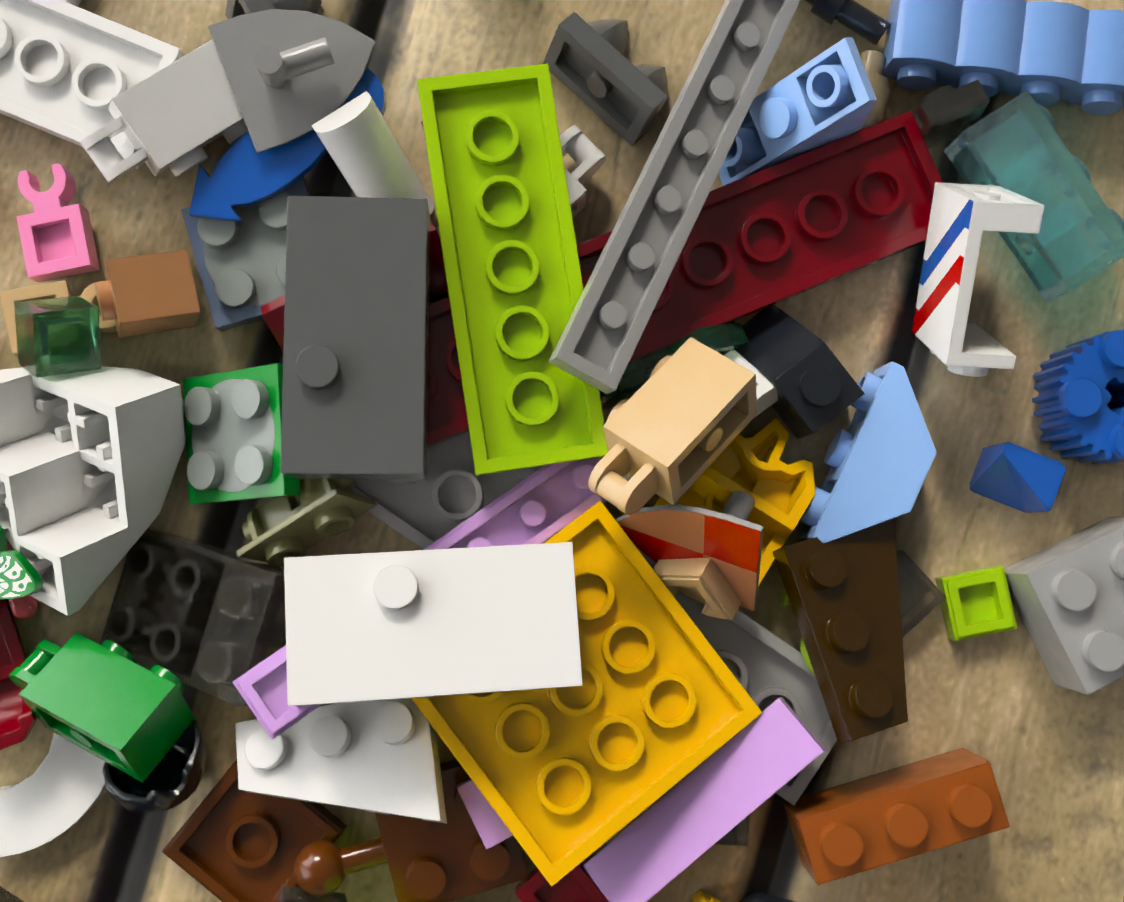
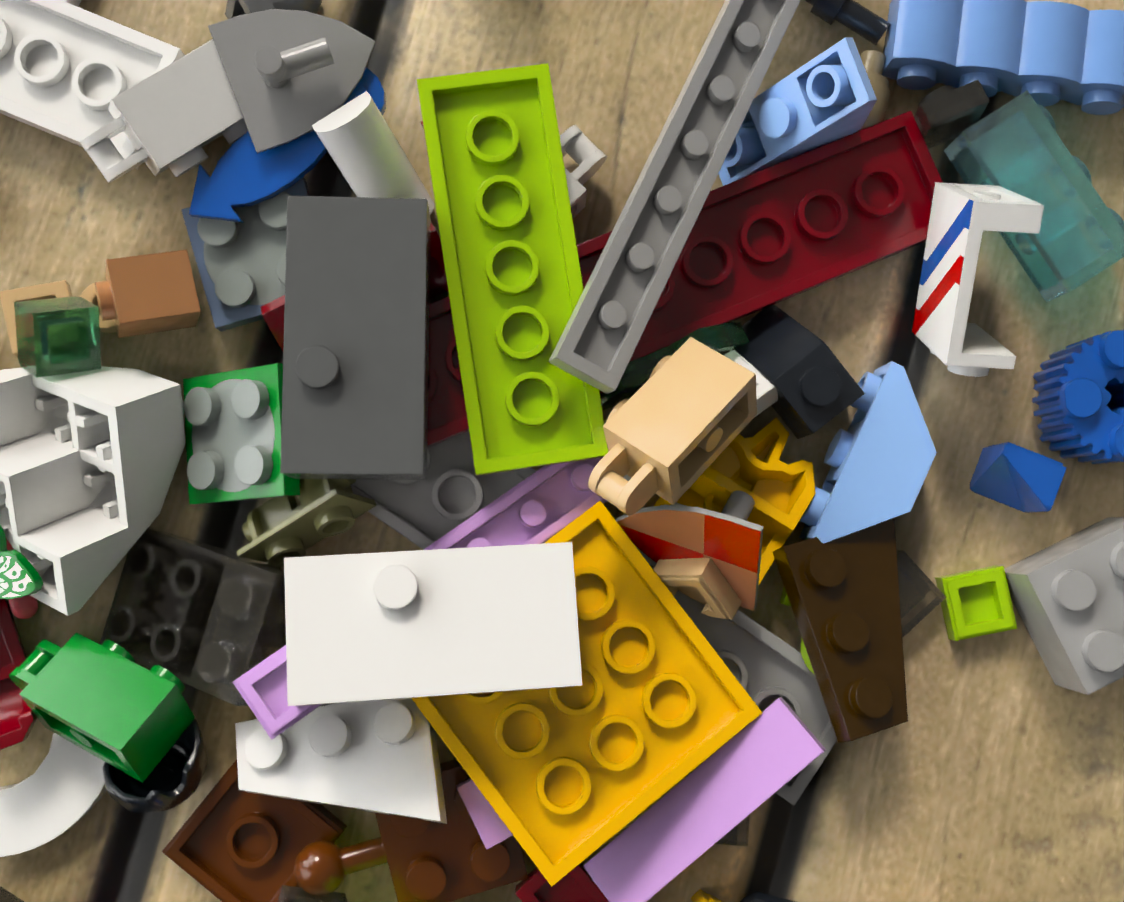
(58, 235): bright pink plate -> none
(593, 67): dark grey tile -> none
(896, 815): dark orange brick -> none

